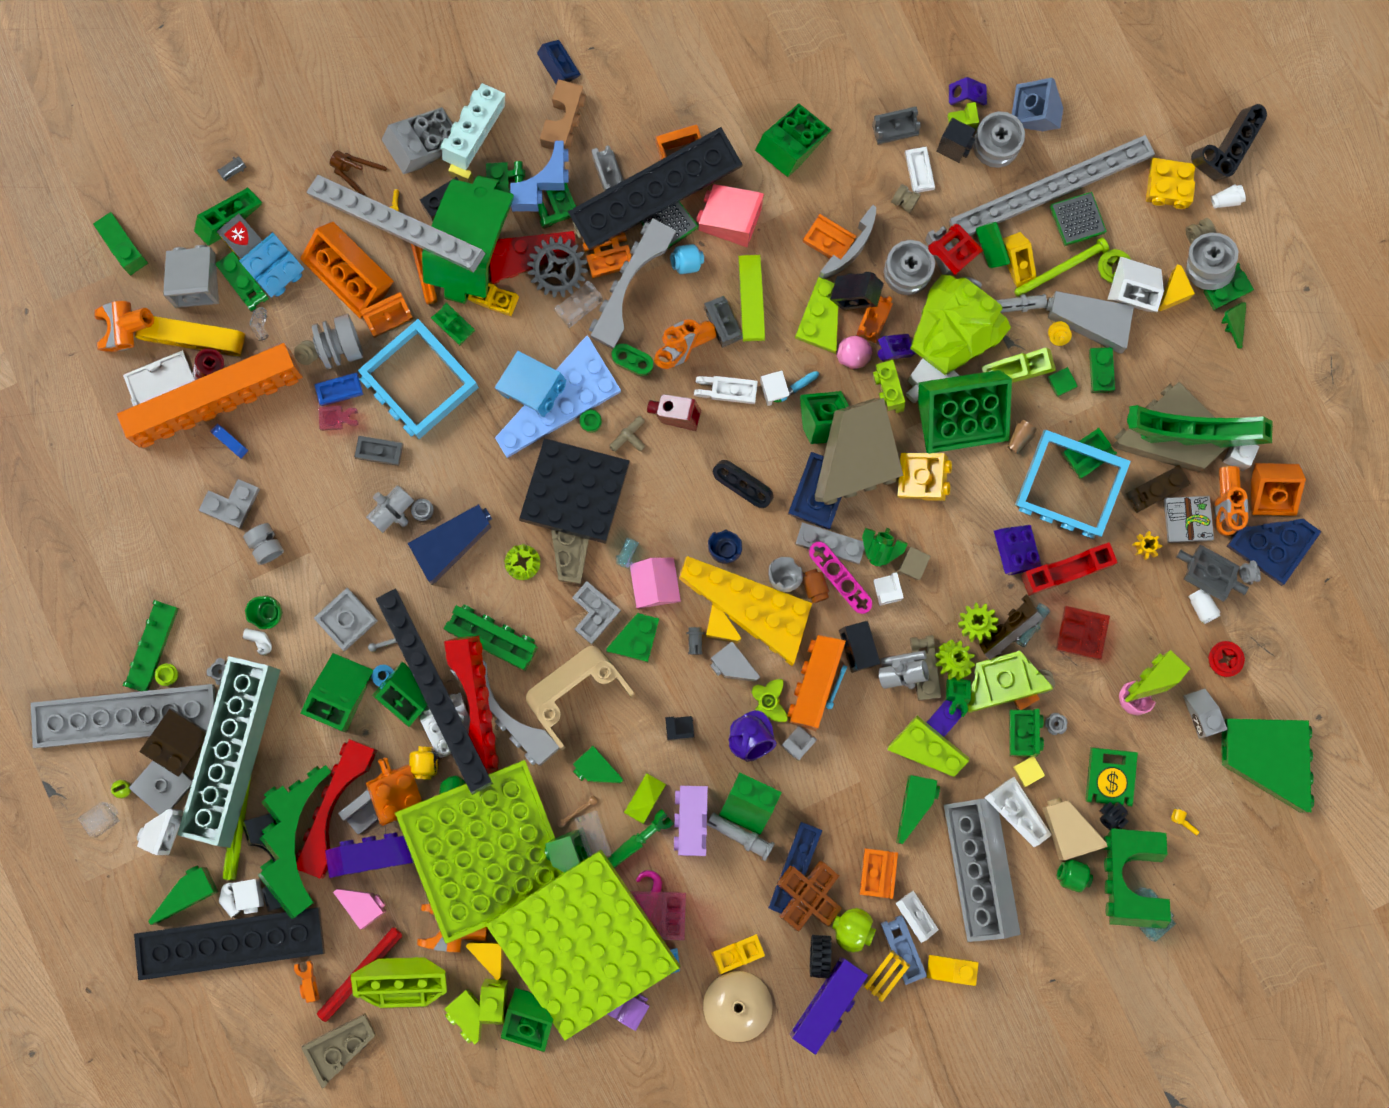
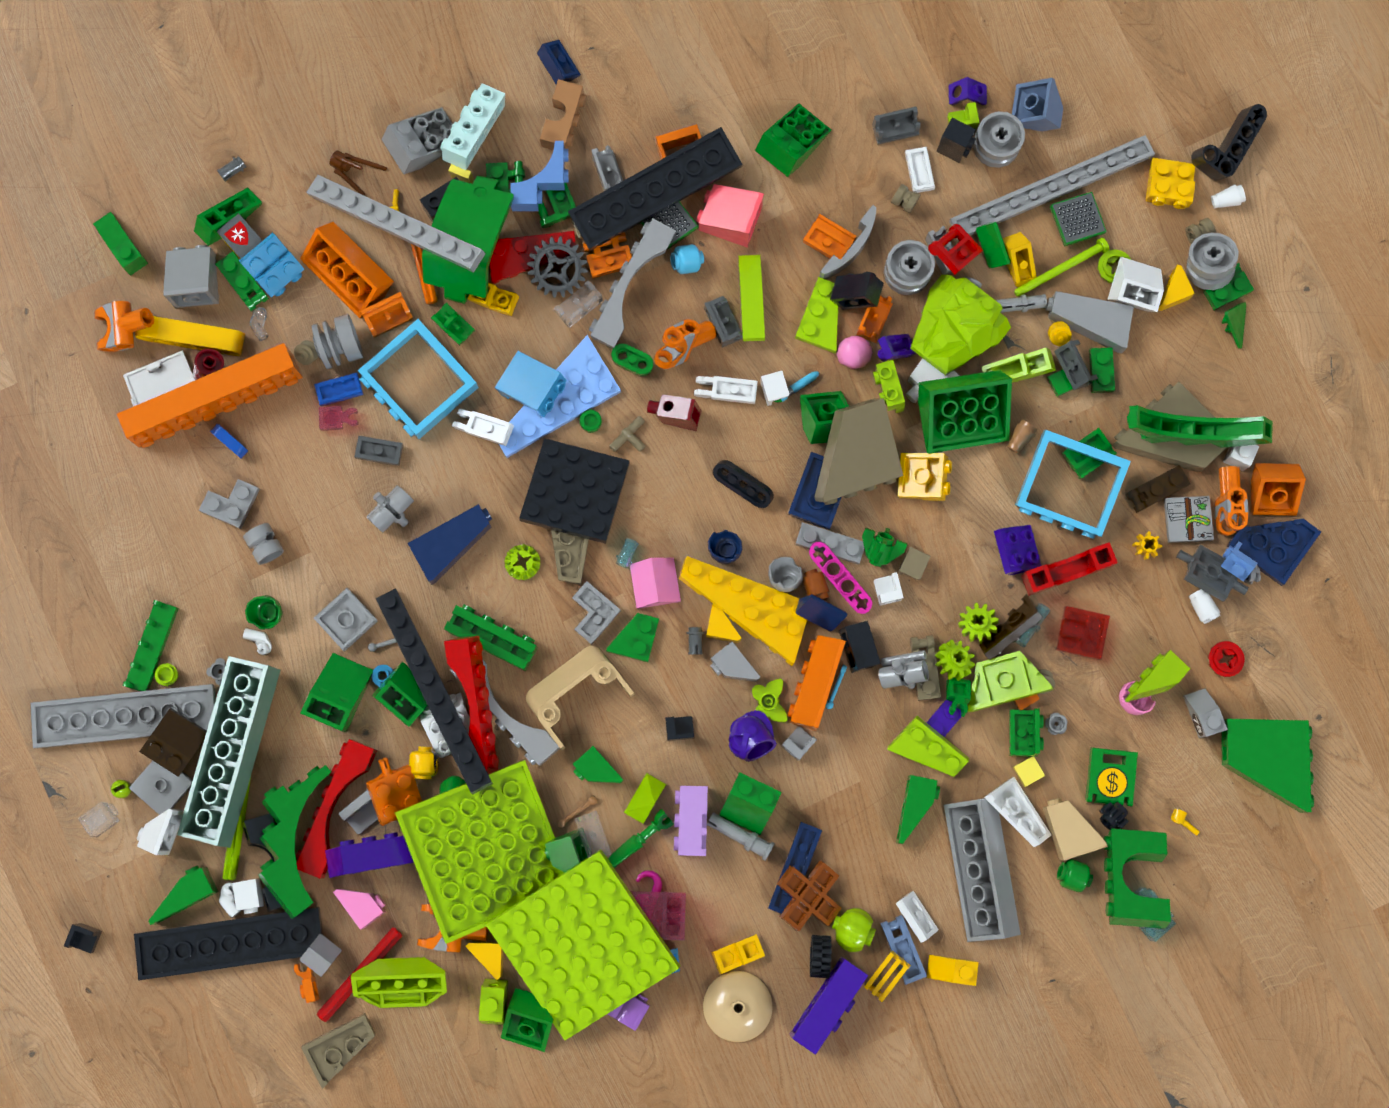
(83, 937): none -> black panel
(320, 955): none -> light grey panel
(422, 510): light grey plate -> none
(465, 1013): lime slope -> none
(485, 427): none -> white hinge
(820, 612): none -> dark blue slope
(878, 873): orange plate -> none
(1074, 365): none -> dark grey hinge
(1237, 562): none -> medium blue bracket

